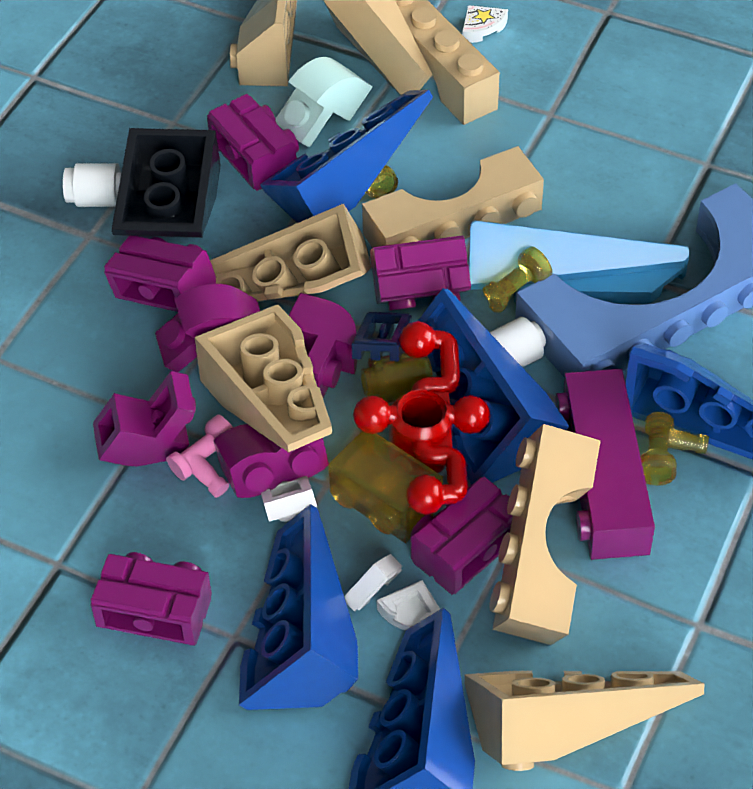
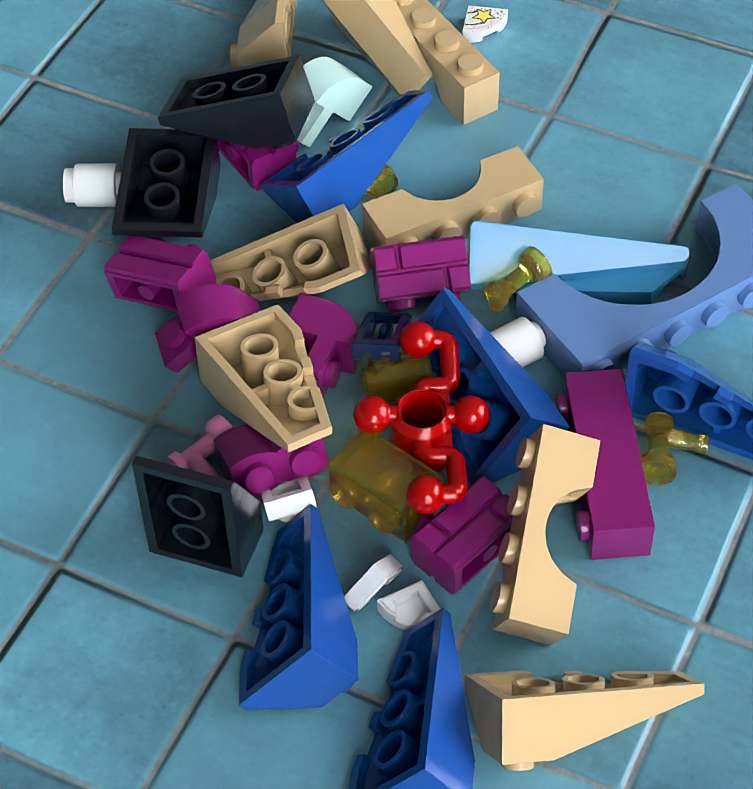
(145, 431): magenta brick -> none
(152, 598): magenta brick -> none
(197, 516): none -> black slope
(244, 104): none -> black slope

